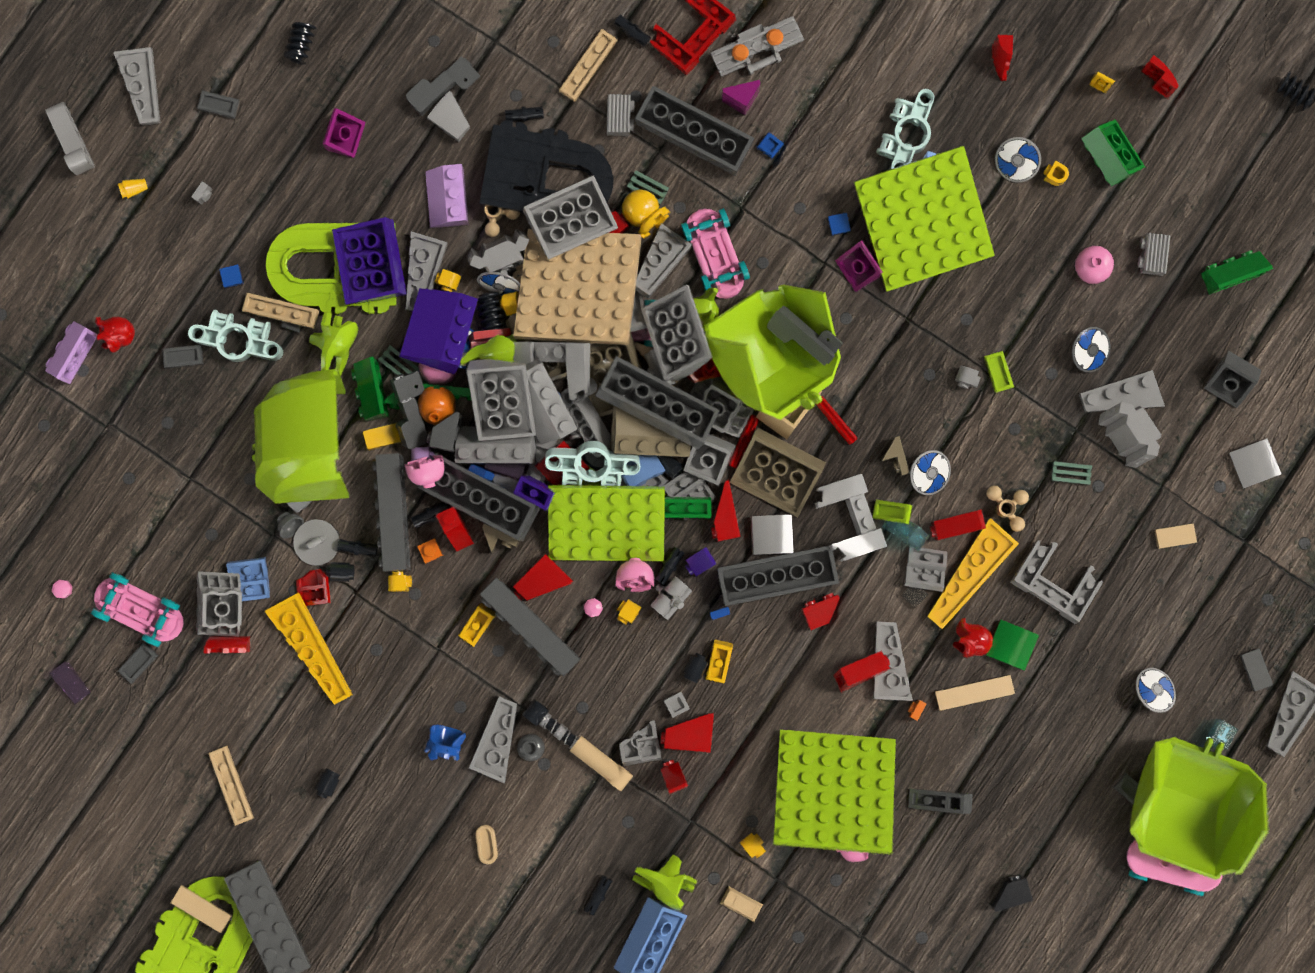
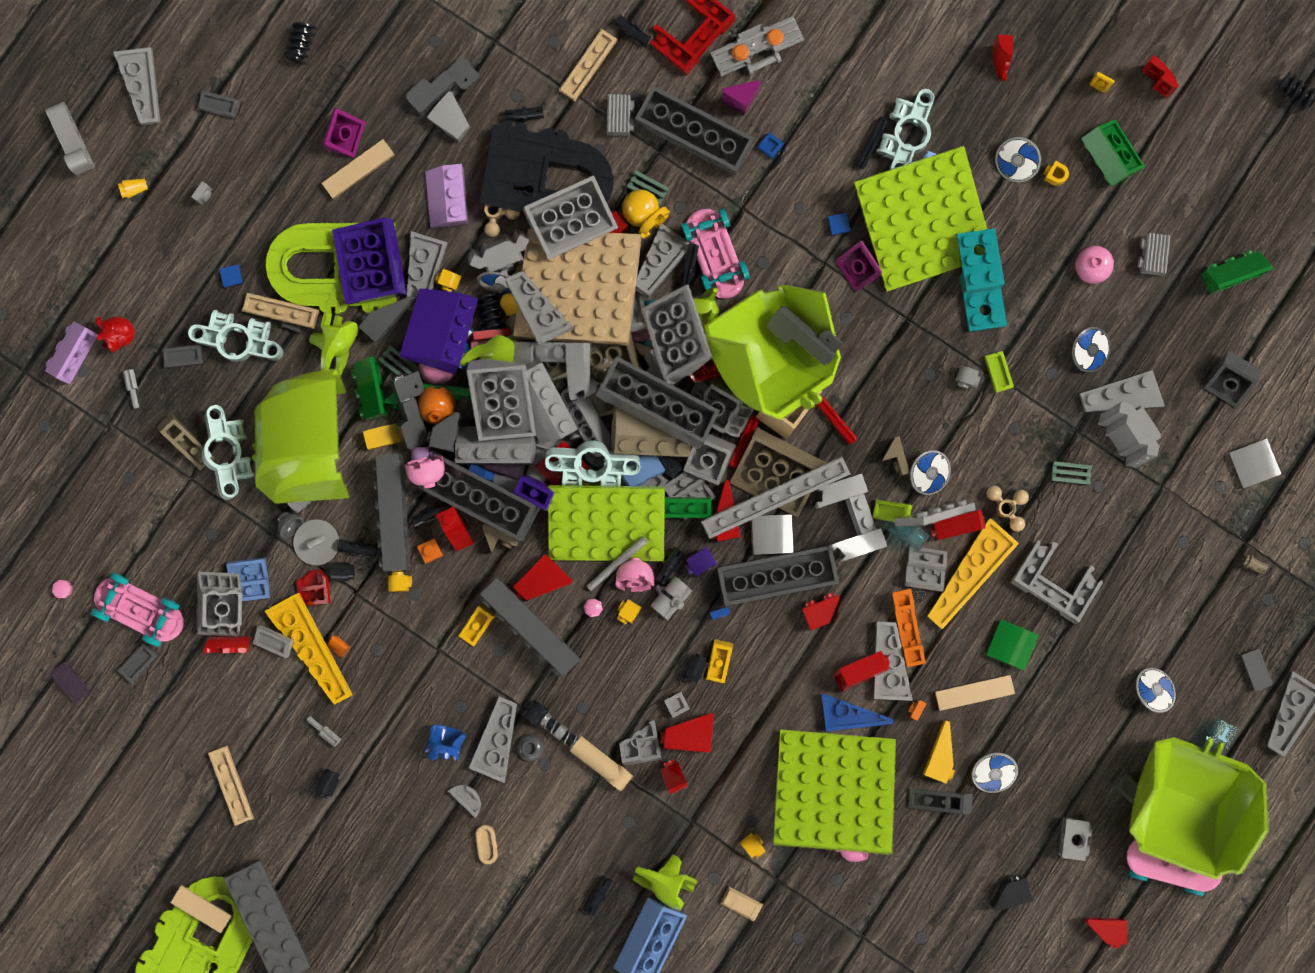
(131, 385): none -> light grey axle
(183, 440): none -> dark tan slope
(231, 432): none -> light aqua piece
(273, 641): none -> light grey tile
(325, 732): none -> light grey axle
(338, 646): none -> orange slope
(358, 169): none -> tan tile
(381, 321): none -> dark grey slope
(467, 798): none -> light grey tile
(536, 309): none -> light grey wing
(619, 561): none -> light grey bar
(689, 265): none -> black axle
(775, 497): none -> light grey tile
(844, 715): none -> blue wing
(871, 143): none -> black axle
(908, 627): none -> orange slope
(936, 514): none -> light grey wing
(941, 757): none -> yellow slope
(973, 639): red hair -> none
(981, 280): none -> teal bracket
(994, 772): none -> shield
(1069, 829): none -> light grey brick
(1110, 930): none -> red slope
(1175, 536): tan tile -> none
(1254, 564): none -> dark tan pin

